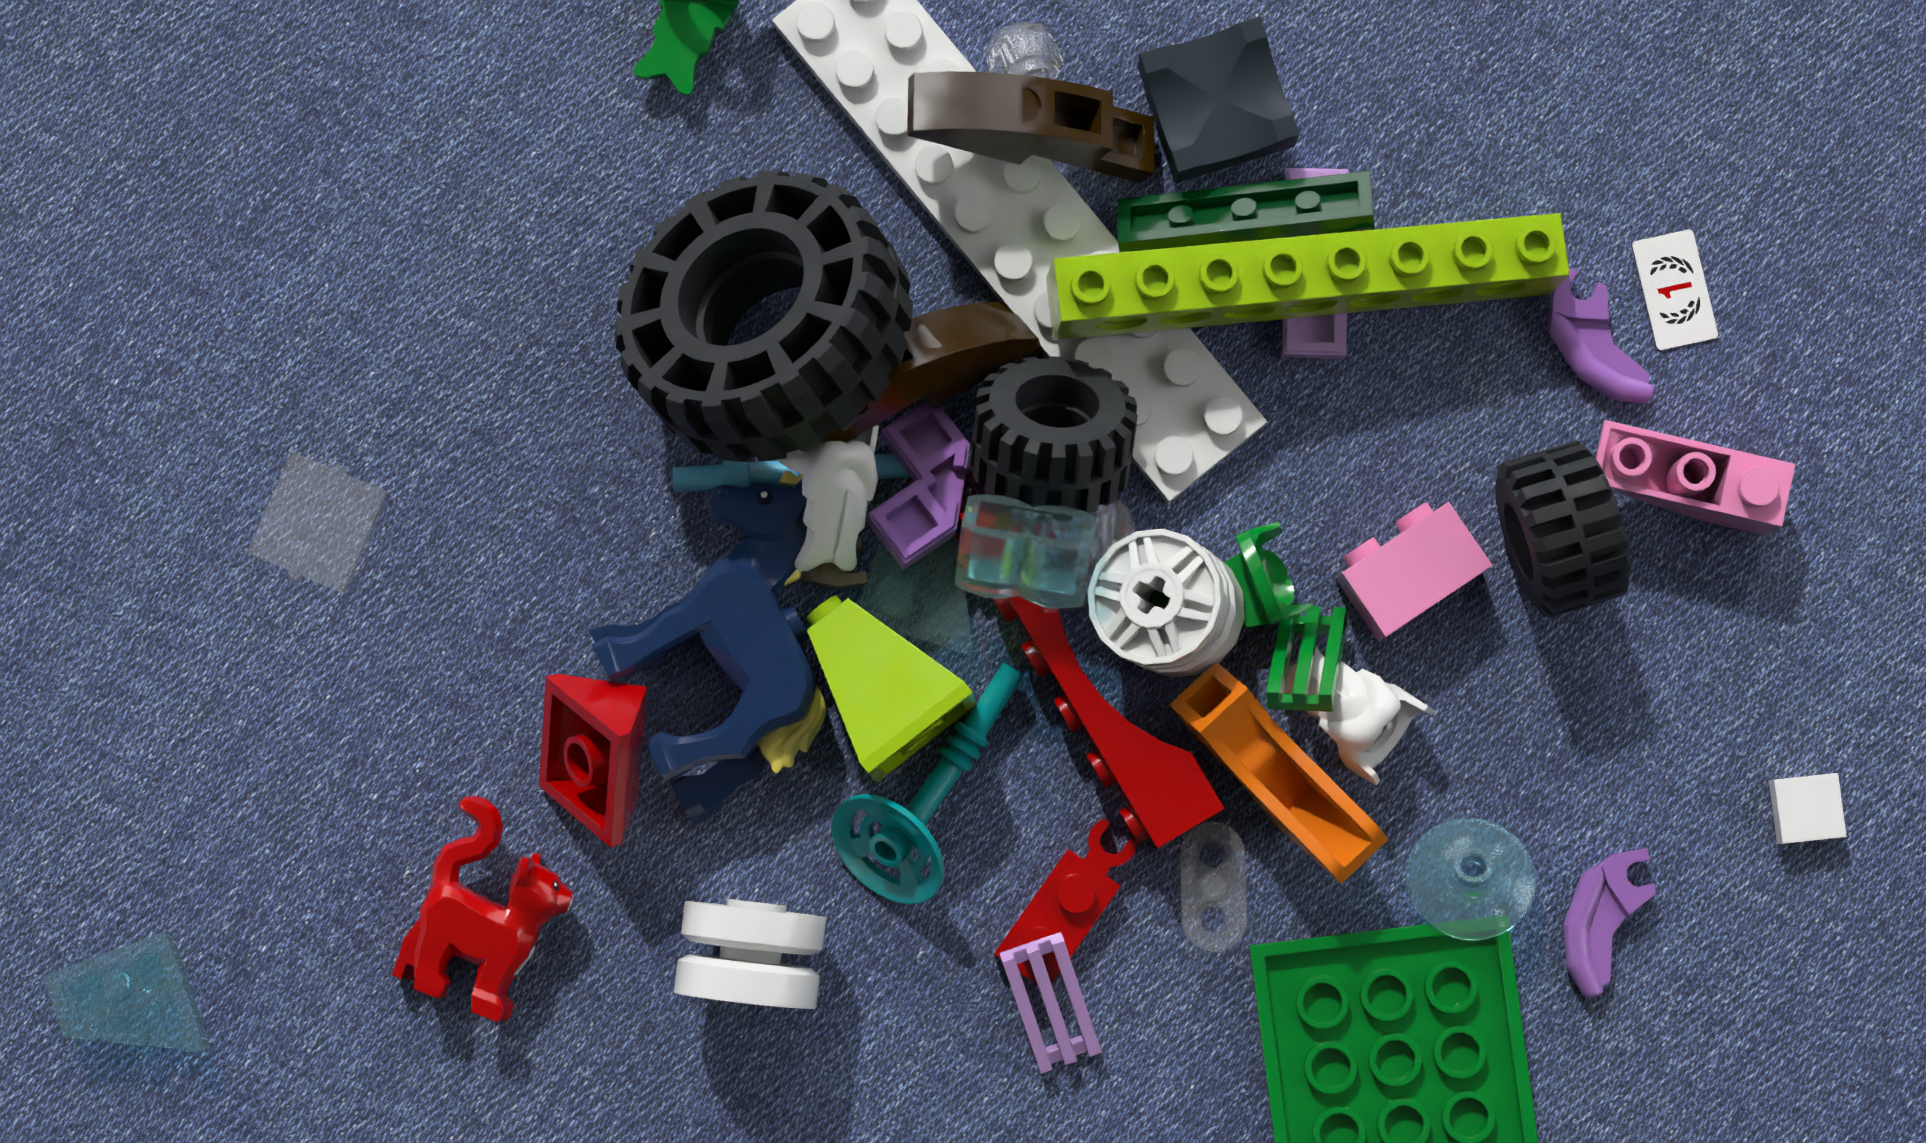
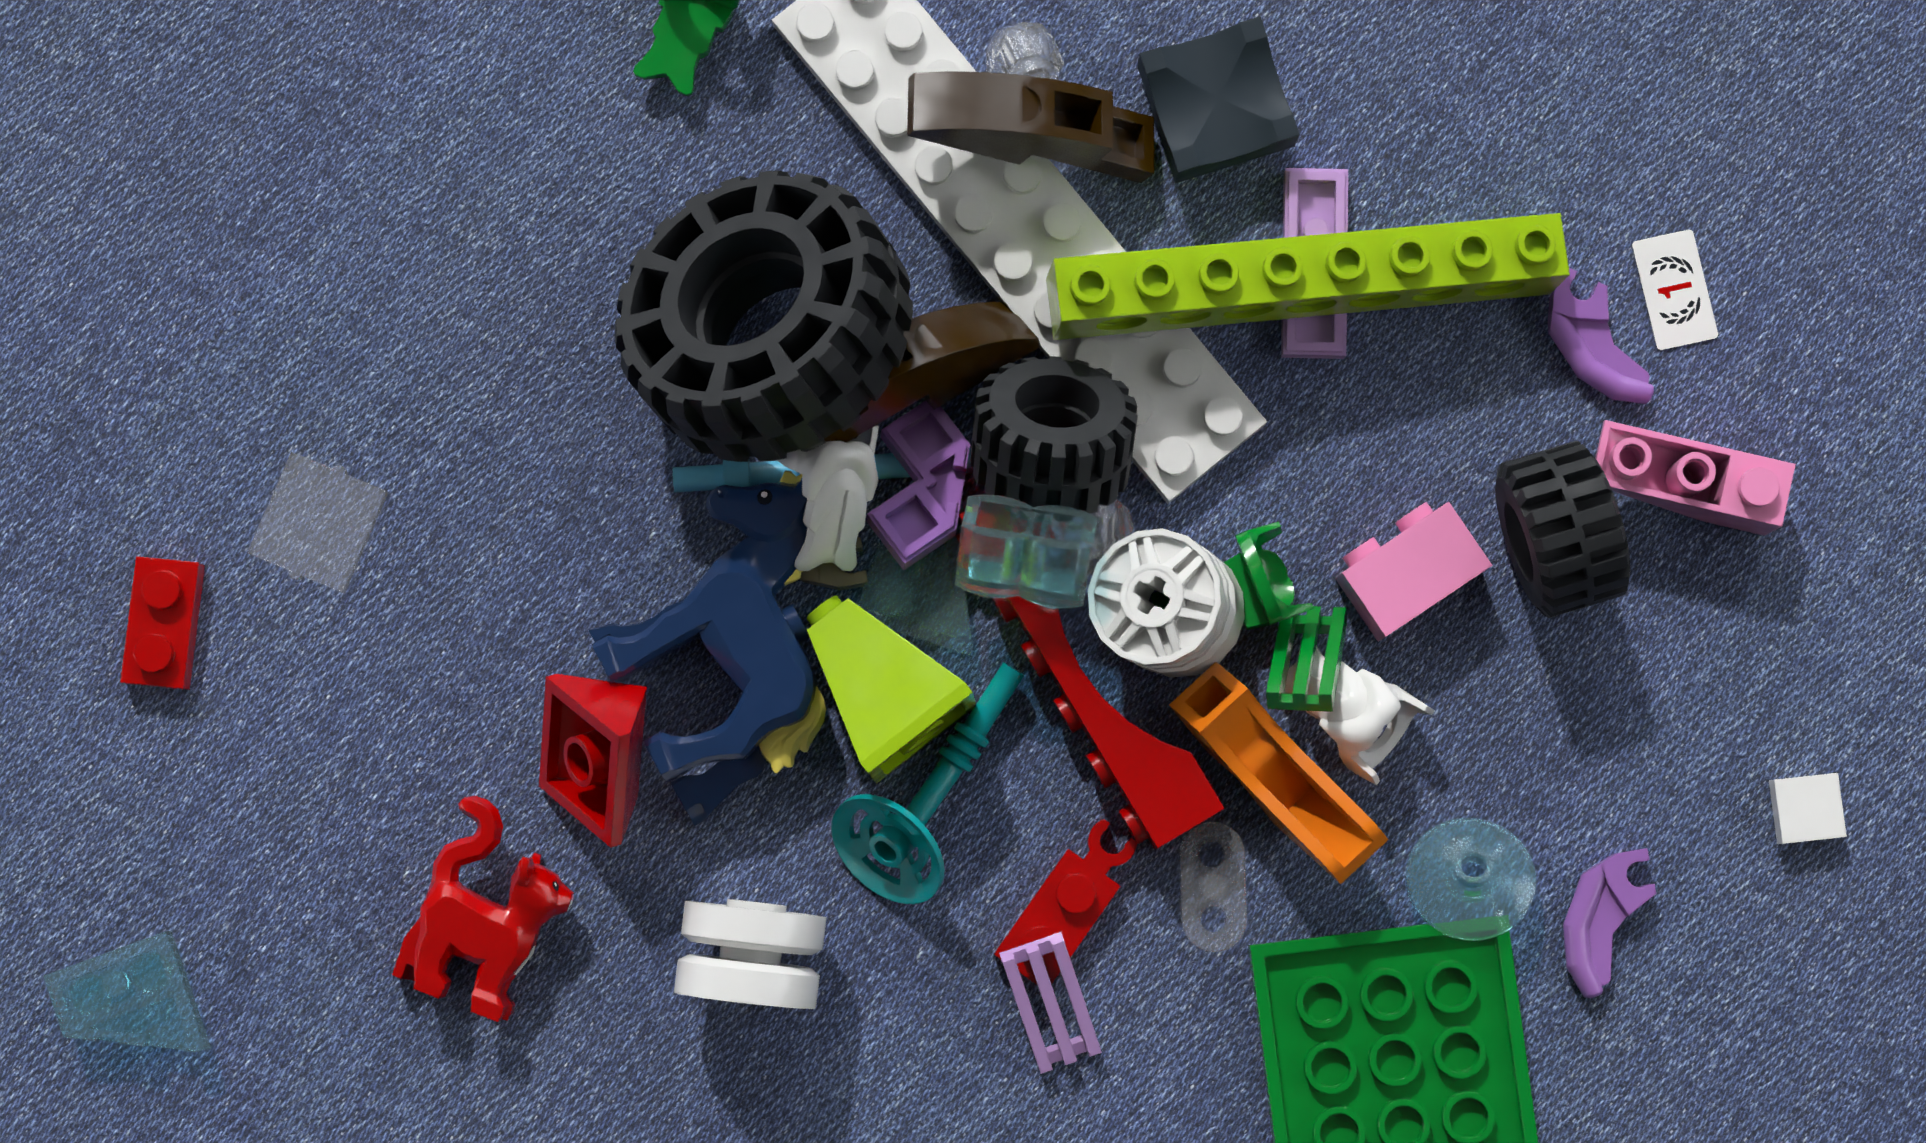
(162, 623): none -> red plate
(1247, 212): dark green plate -> none

